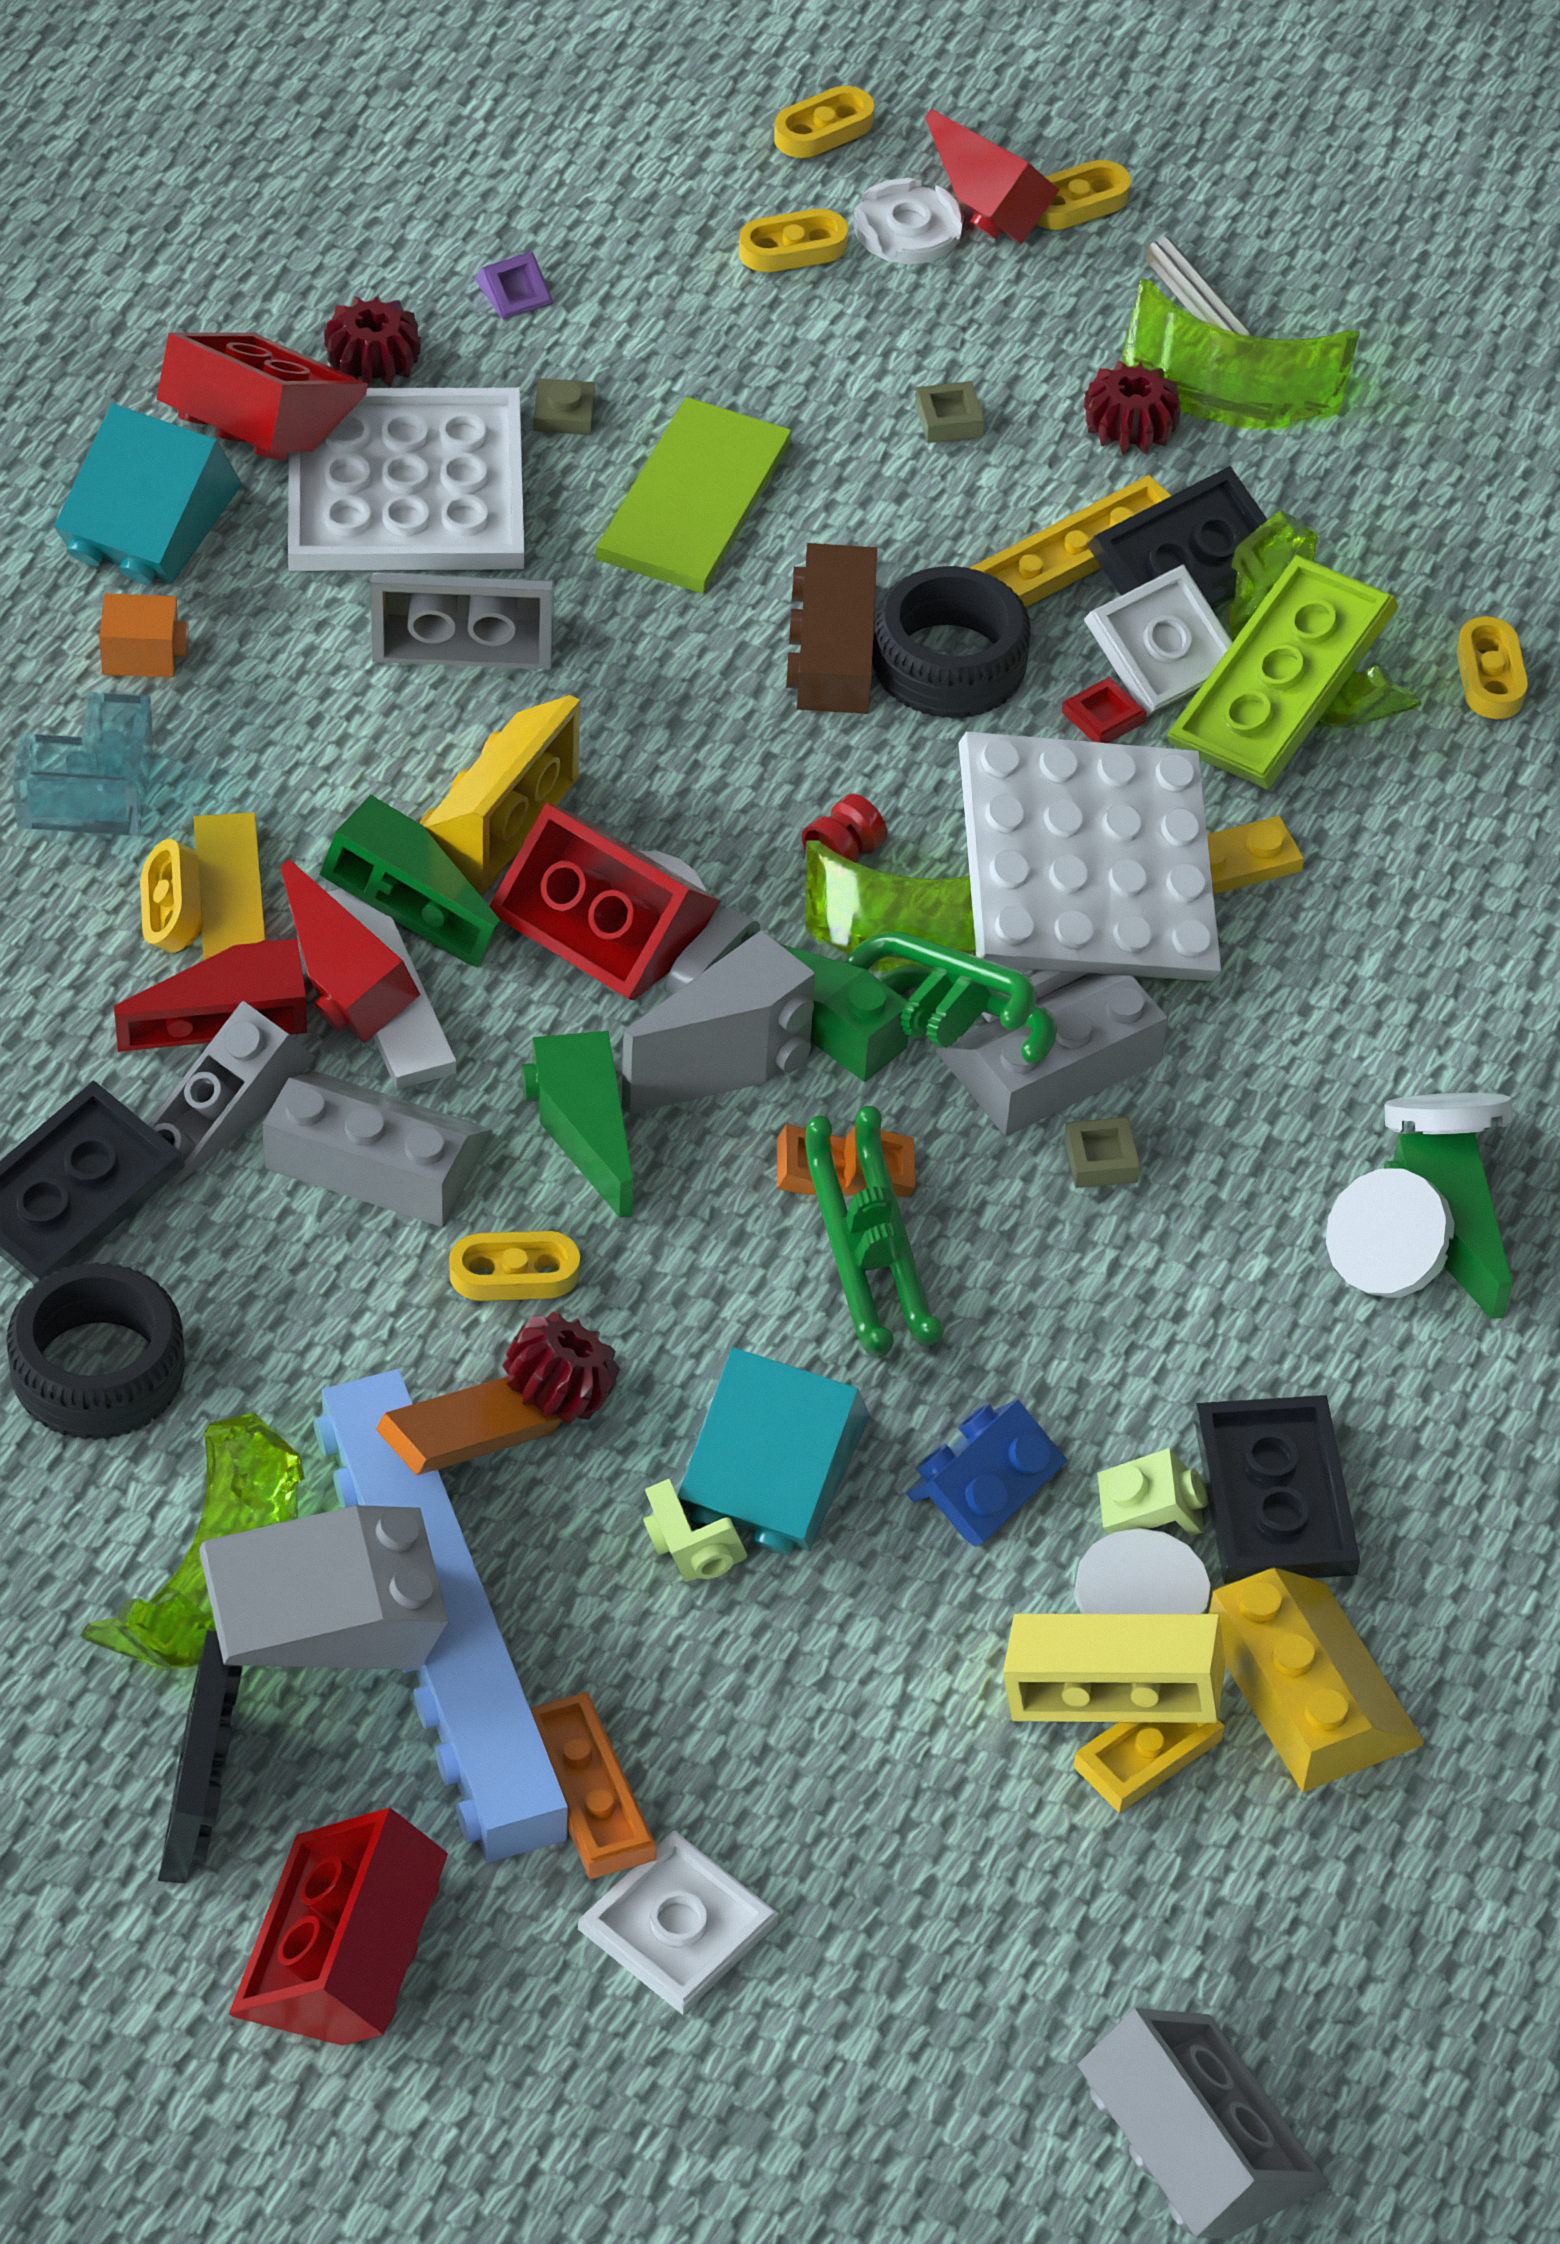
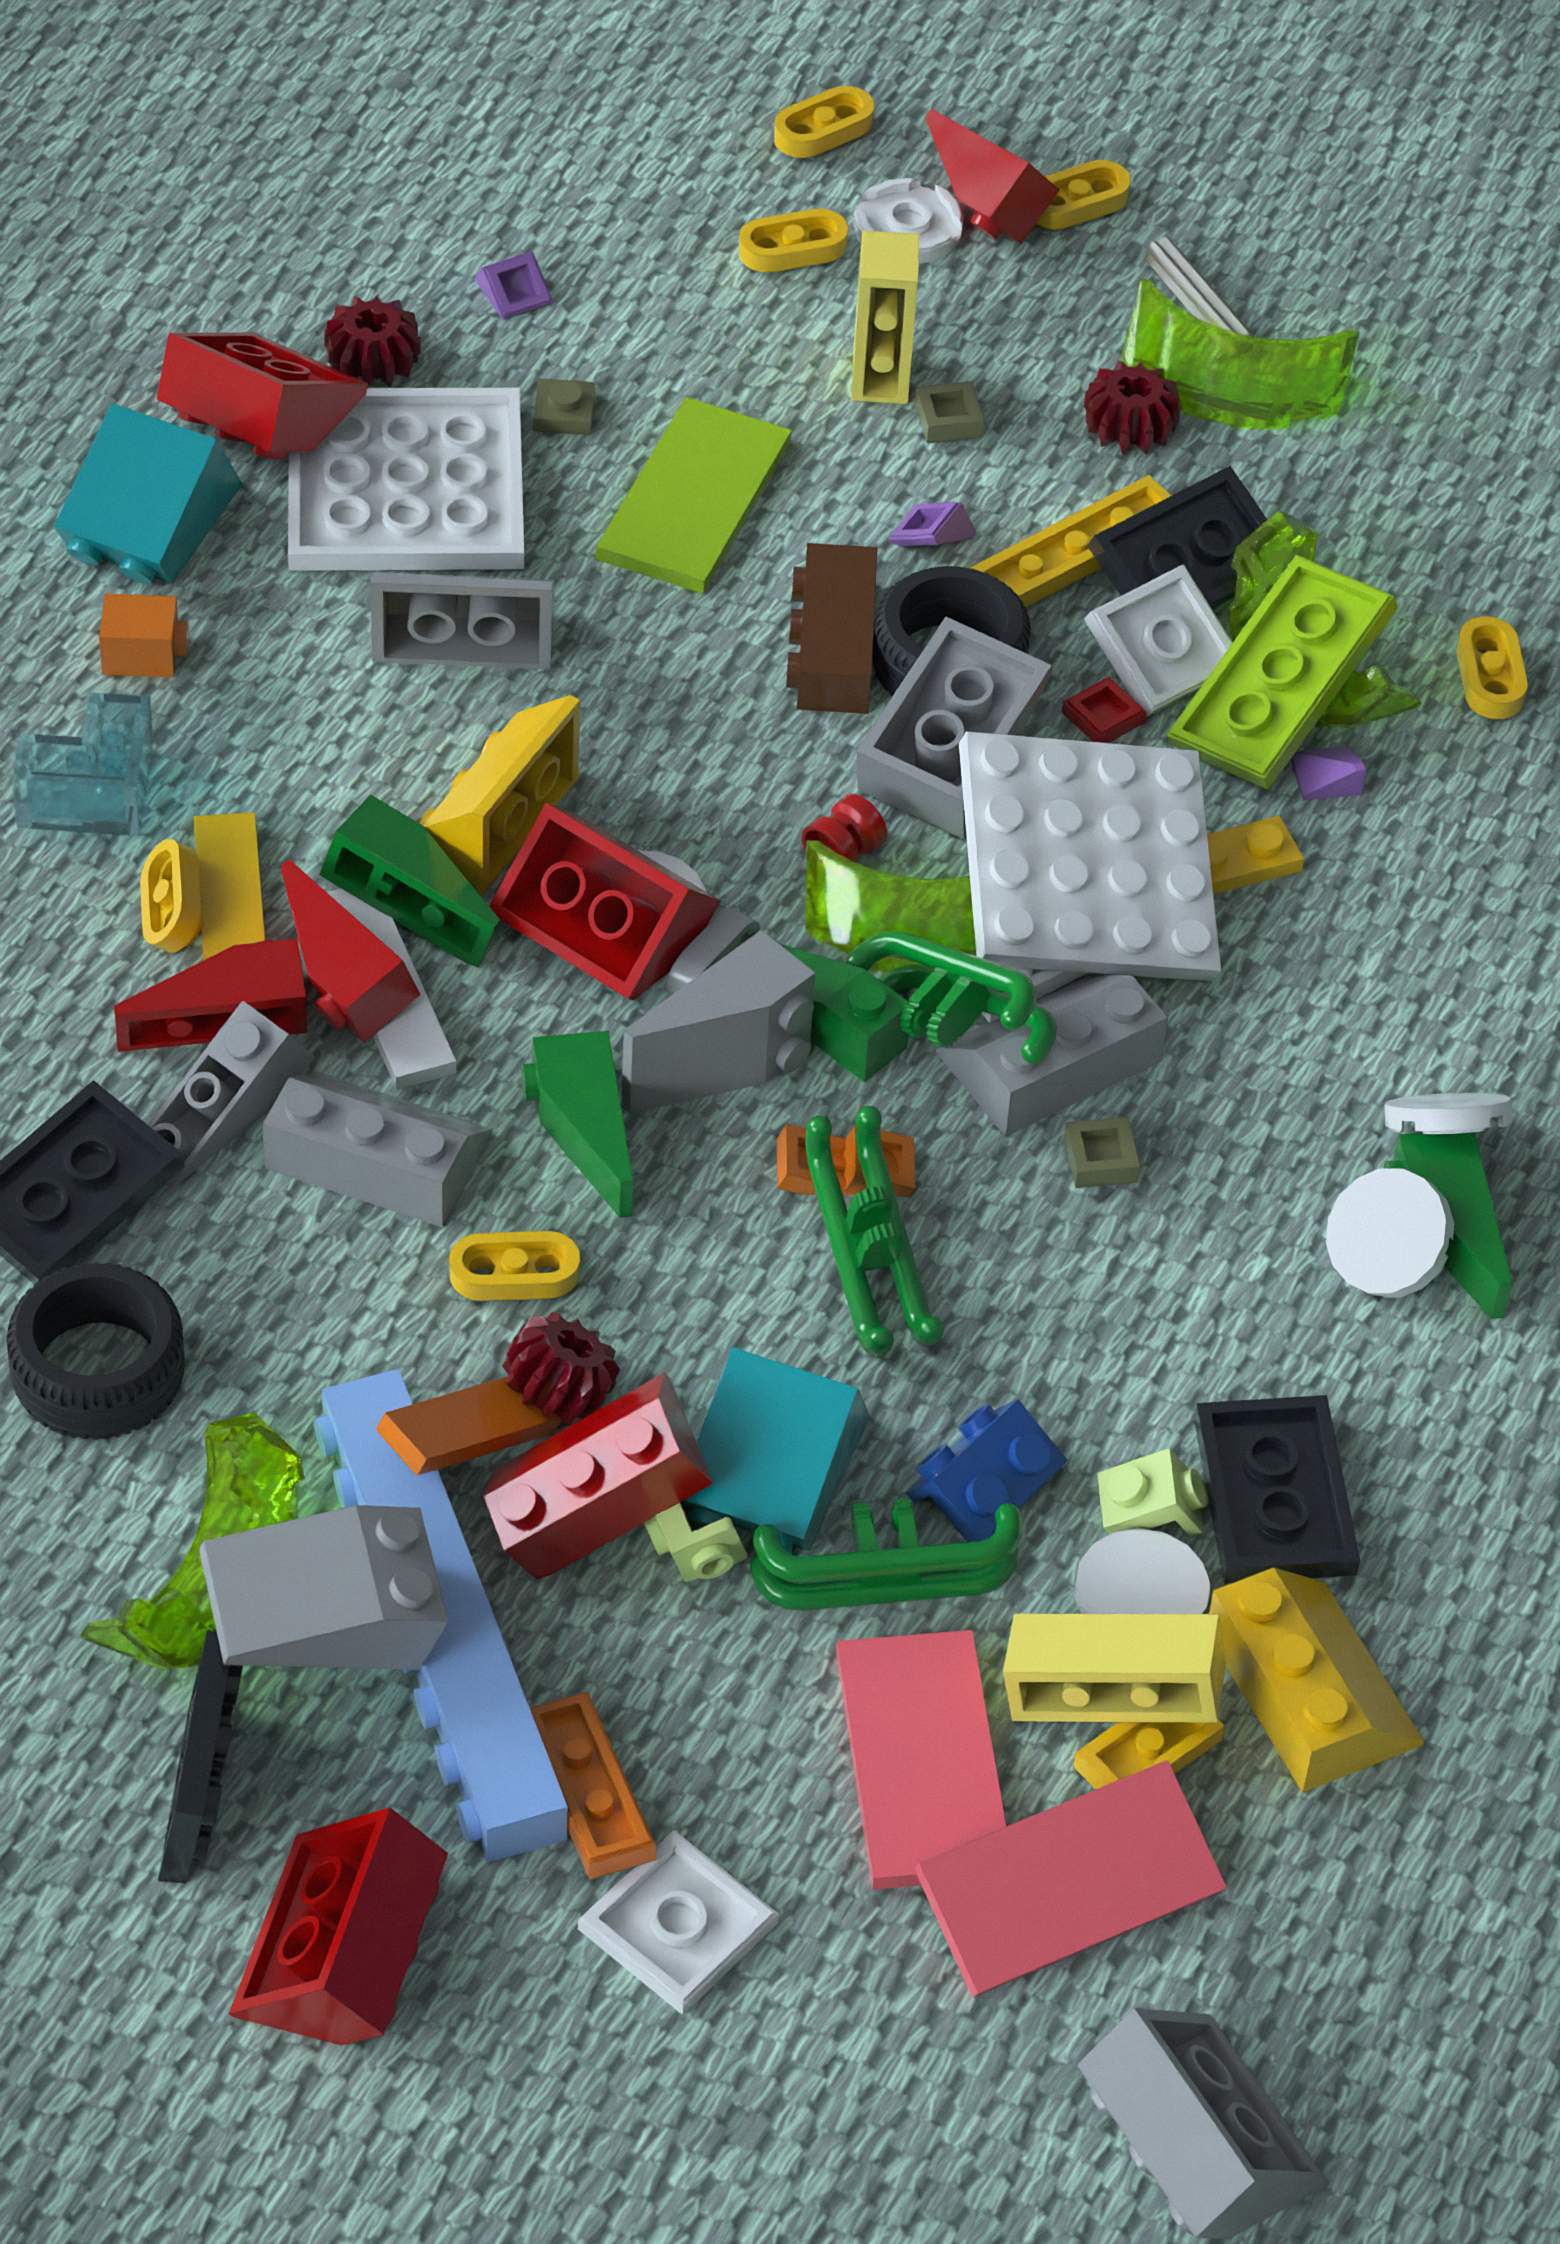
(596, 1479): none -> red slope
(885, 316): none -> light yellow brick
(886, 1574): none -> green piece
(918, 1748): none -> coral tile
(942, 524): none -> medium lavender slope
(952, 689): none -> light grey slope
(1069, 1878): none -> coral tile
(1328, 773): none -> medium lavender slope

